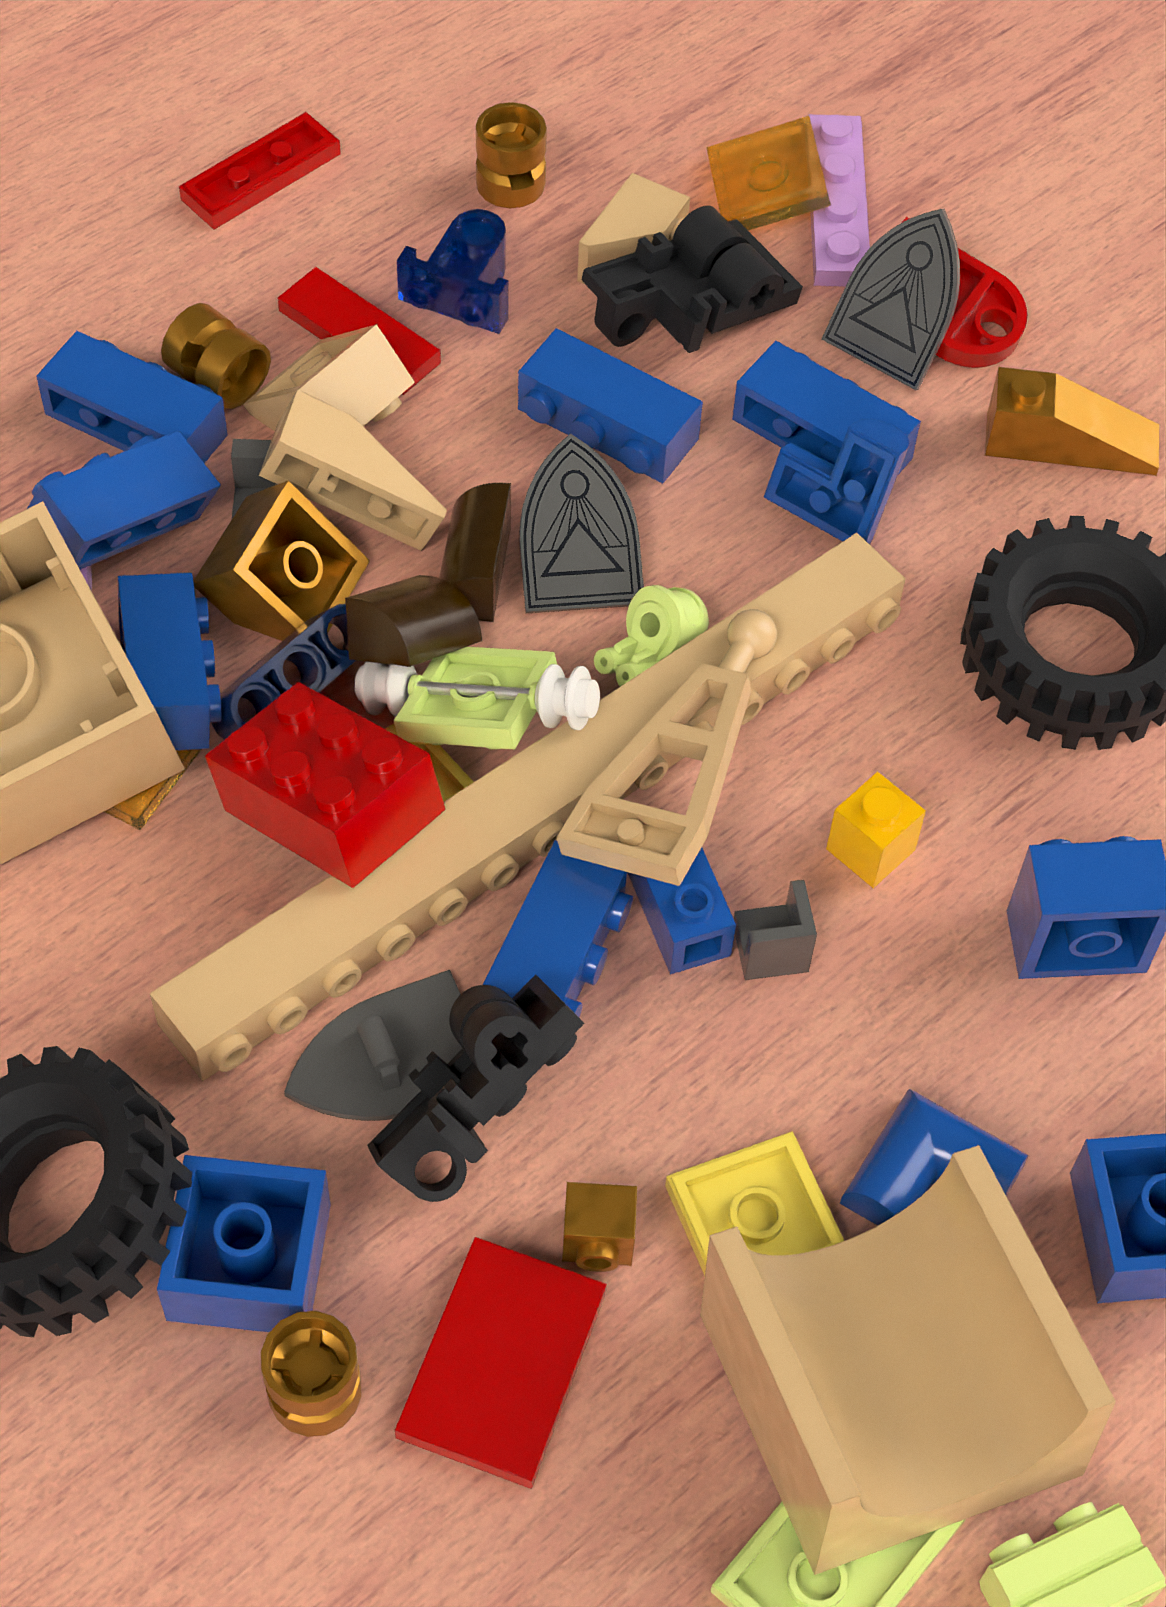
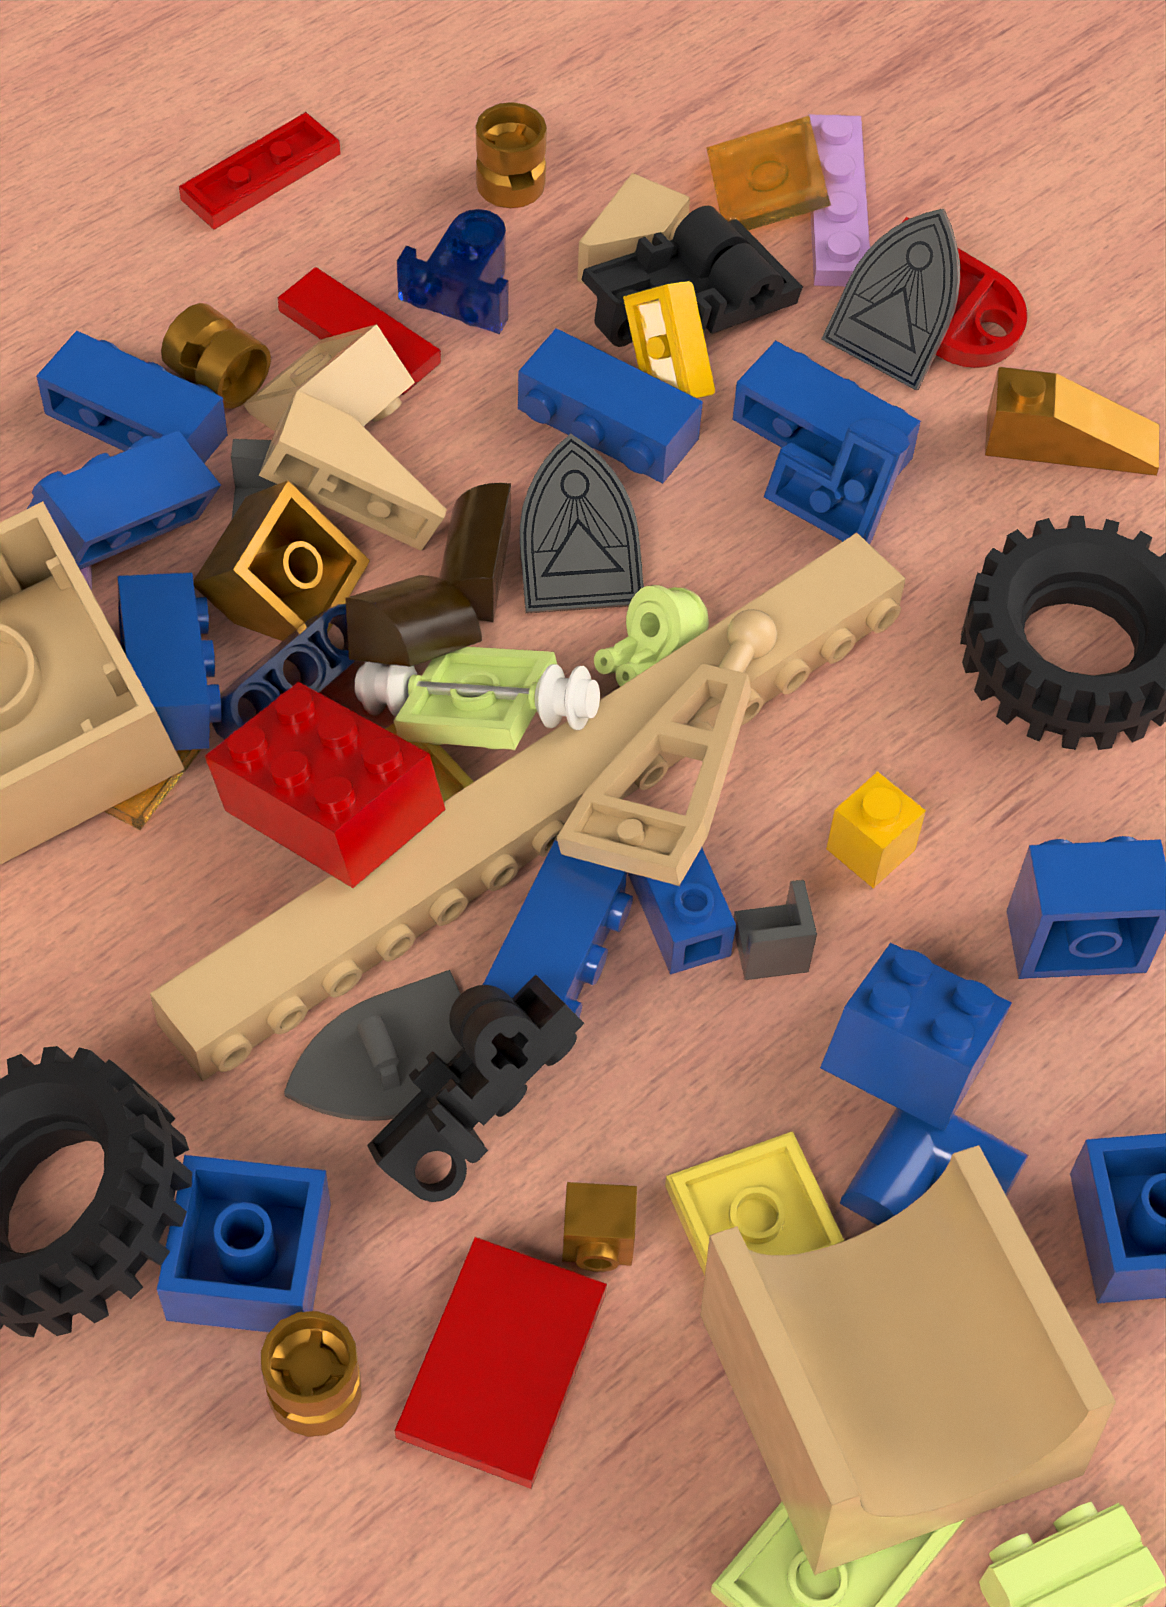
(670, 337): none -> yellow slope
(915, 1035): none -> blue brick

